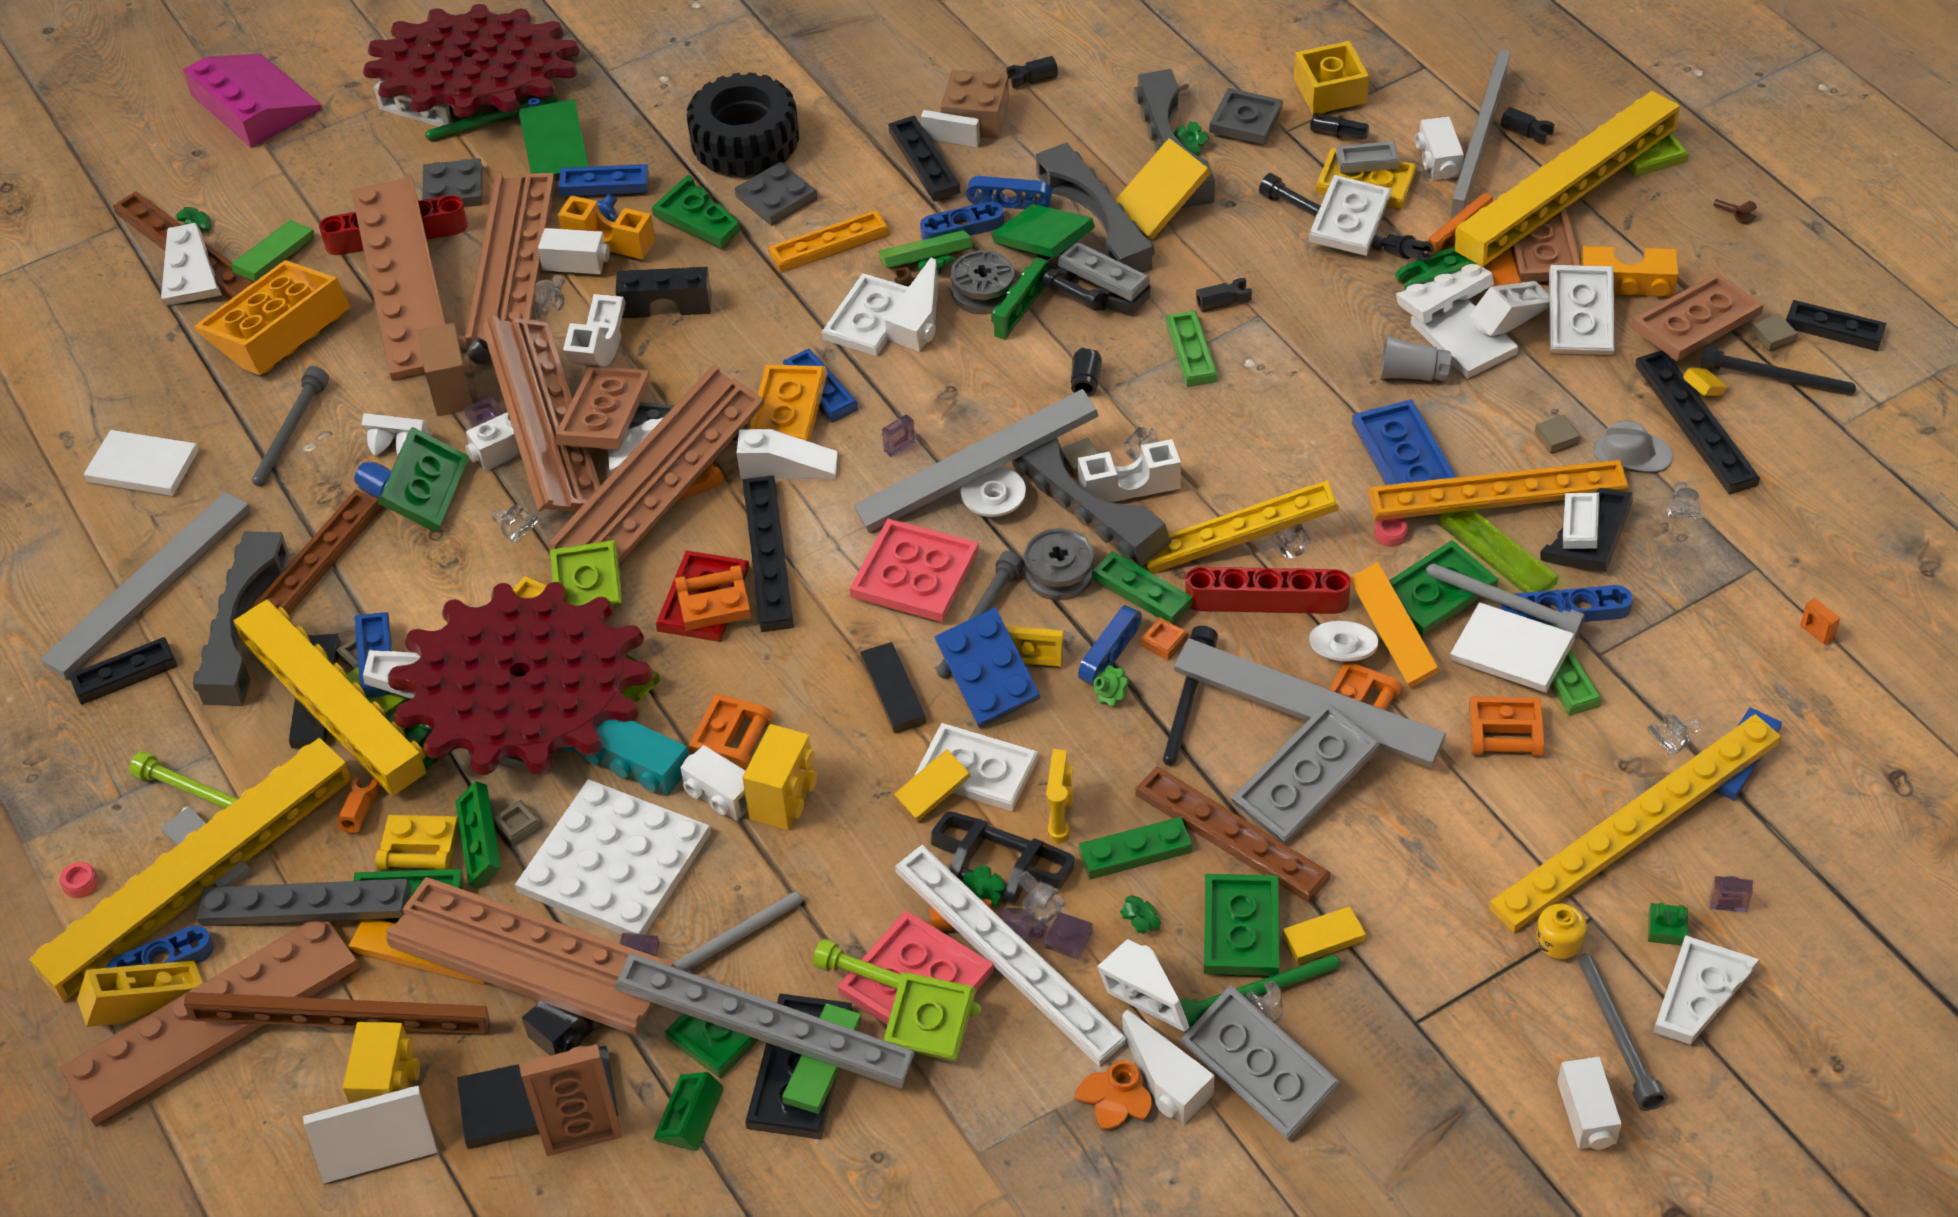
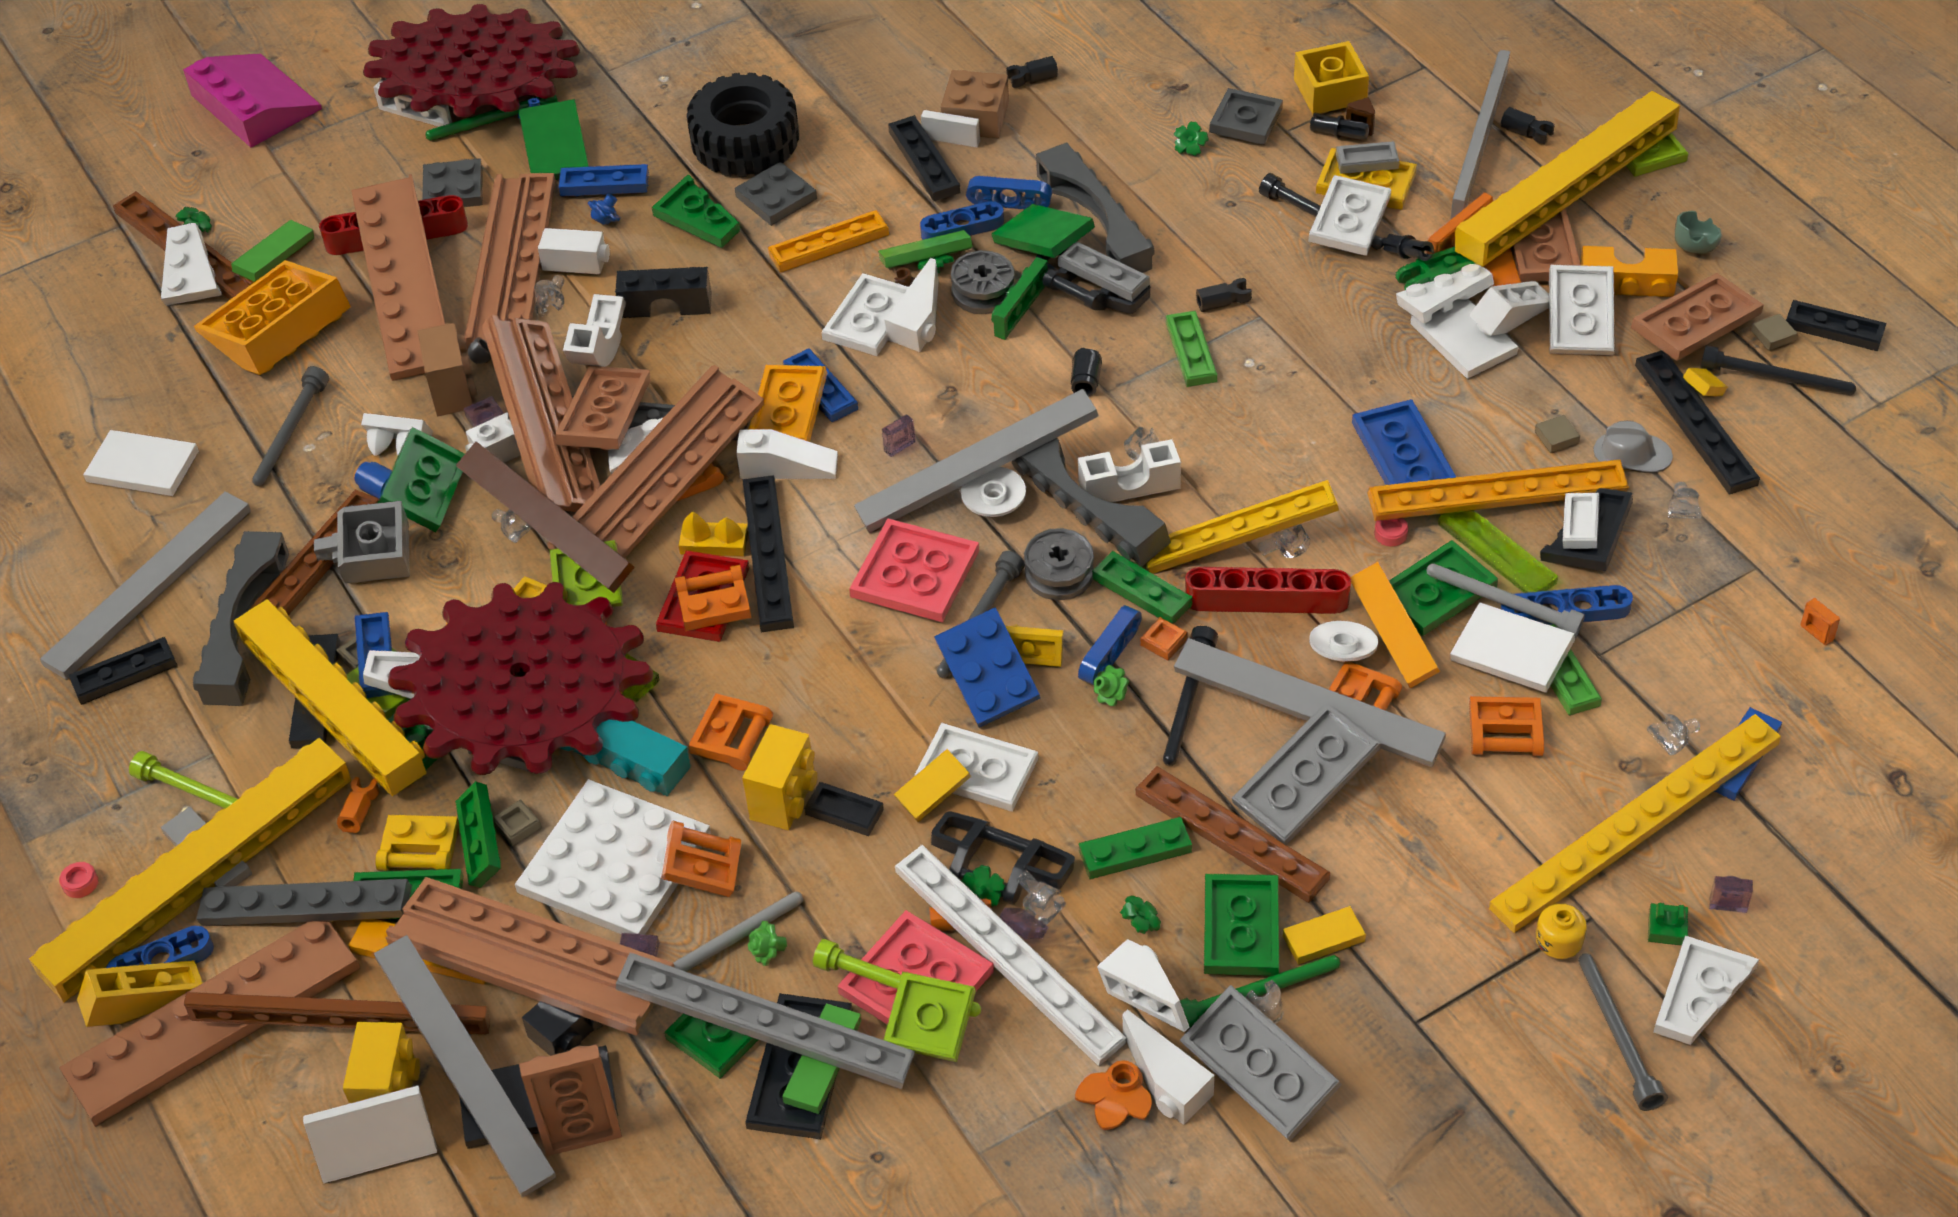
(369, 542): none -> light grey hinge
(465, 1066): none -> light grey tile
(545, 517): none -> reddish brown tile
(629, 235): light orange arch -> none
(689, 1111): green slope -> none
(699, 867): none -> orange plate
(713, 538): none -> yellow tile
(715, 781): white brick -> none
(765, 943): none -> bright green plant
(844, 808): none -> black tile
(893, 687): black tile -> none
(1059, 795): yellow plate -> none
(1068, 935): plate -> none
(1076, 450): dark tan tile -> none
(1159, 102): dark grey arch -> none
(1162, 188): yellow tile -> none
(1362, 112): none -> reddish brown slope
(1414, 361): light grey plant -> none
(1440, 148): white brick -> none
(1589, 1103): white brick -> none
(1696, 235): none -> sand green hair
(1741, 213): reddish brown hand -> none

